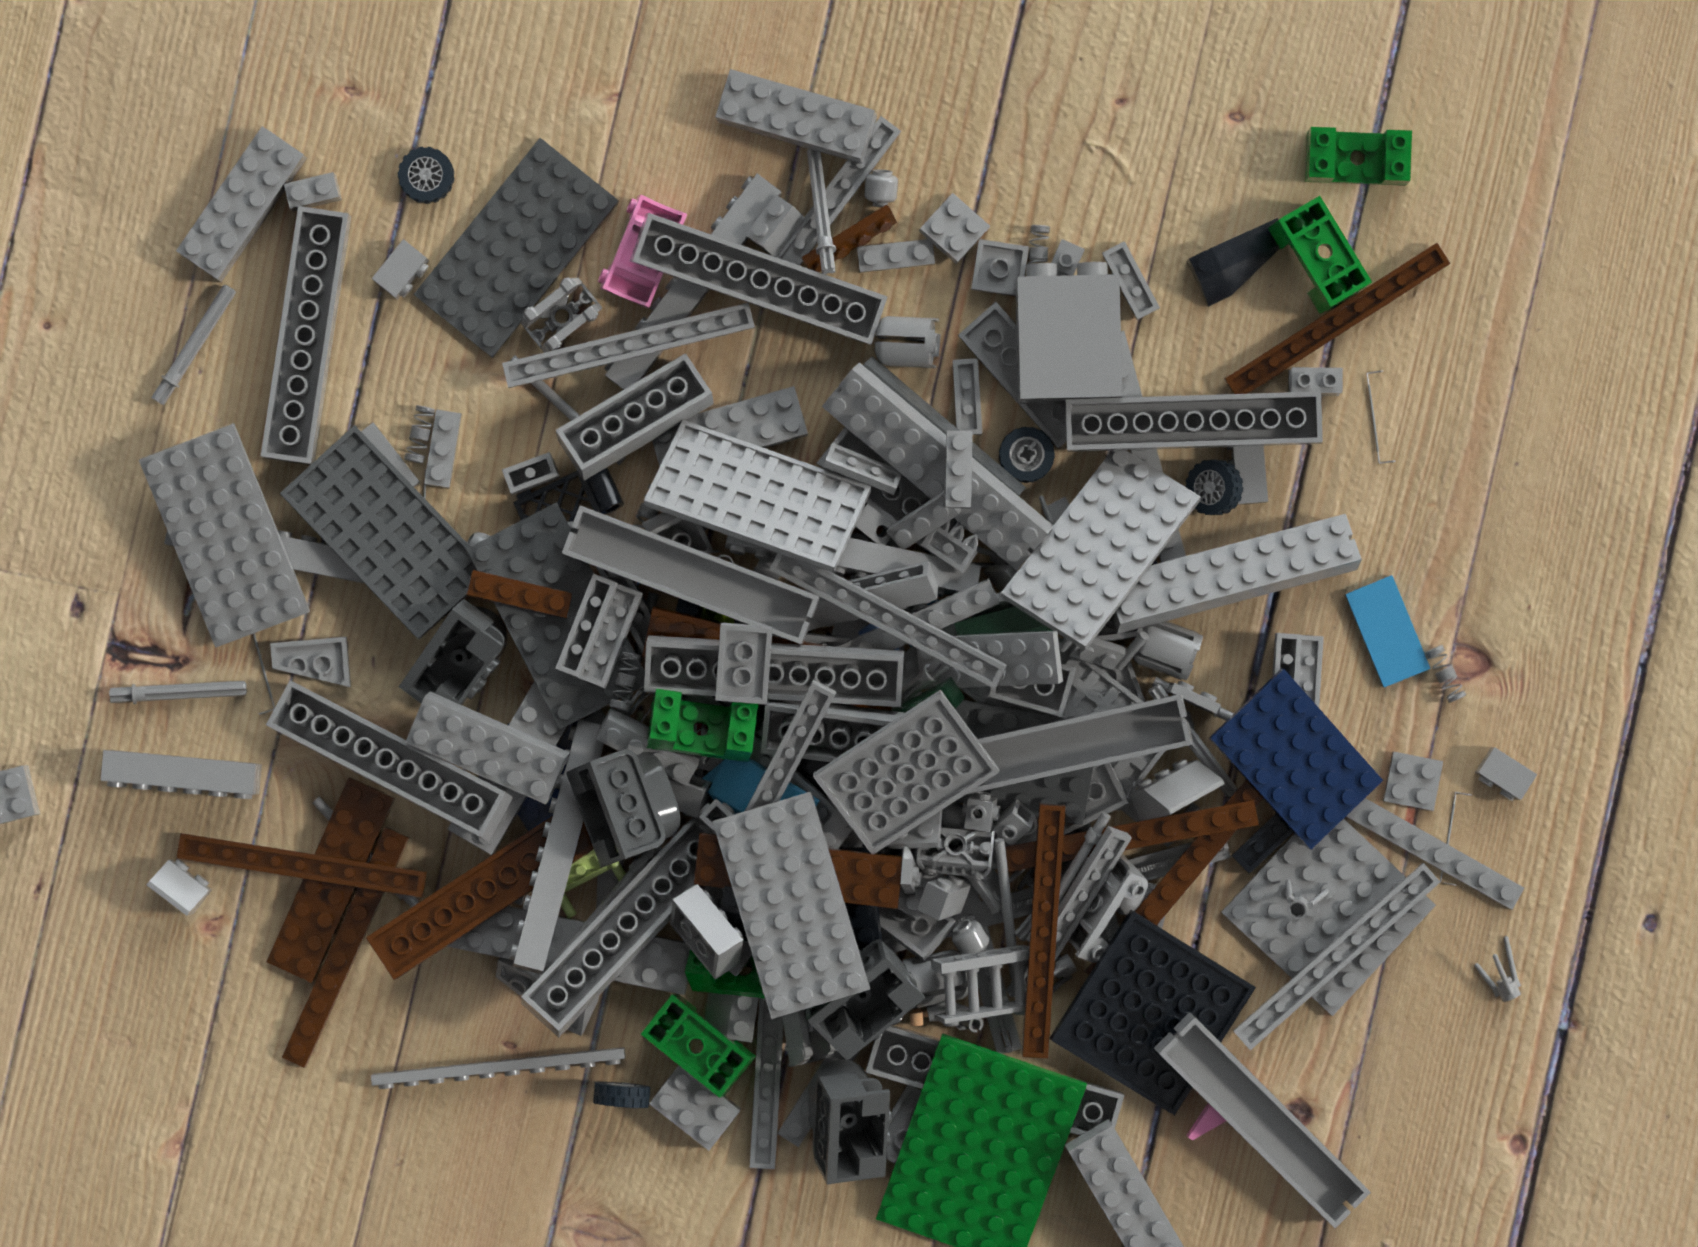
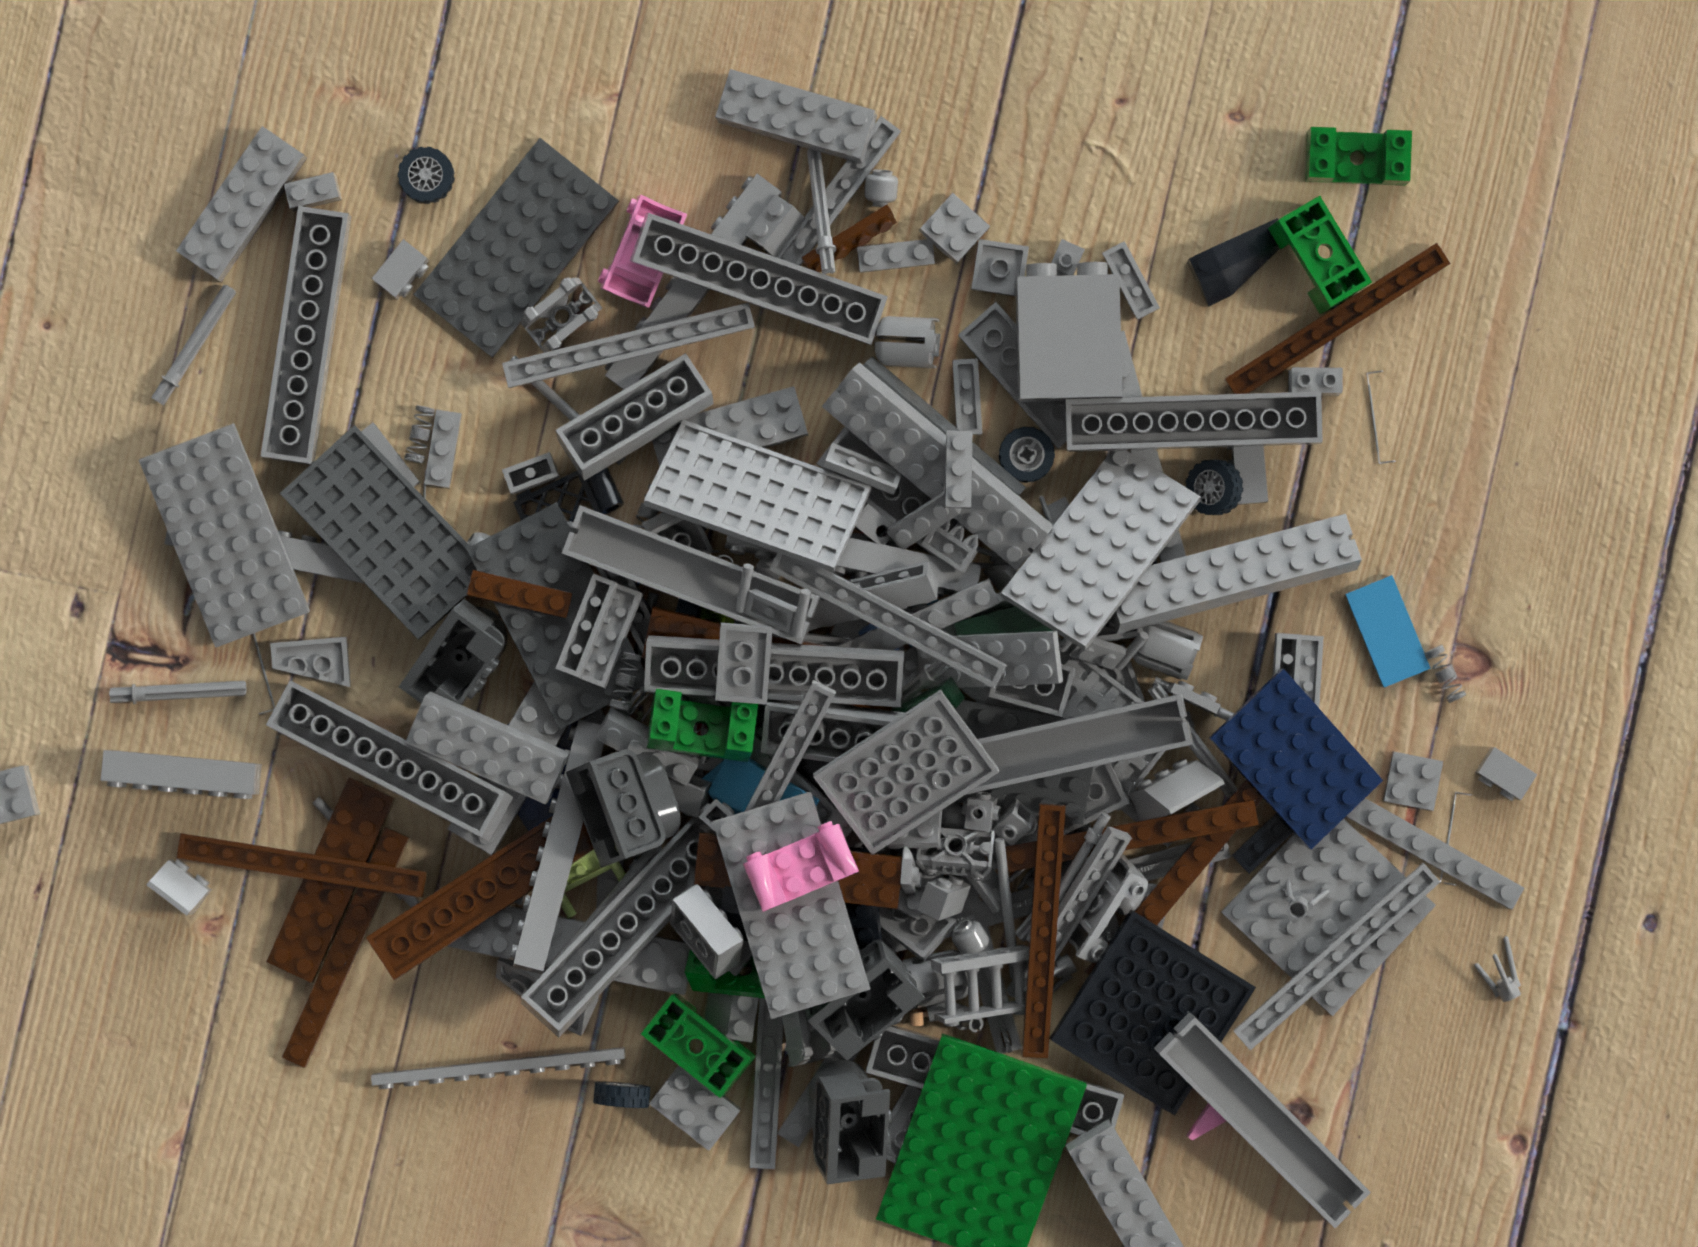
(771, 609): none -> light grey plate
(800, 867): none -> bright pink piece
(1038, 253): light grey piece -> none

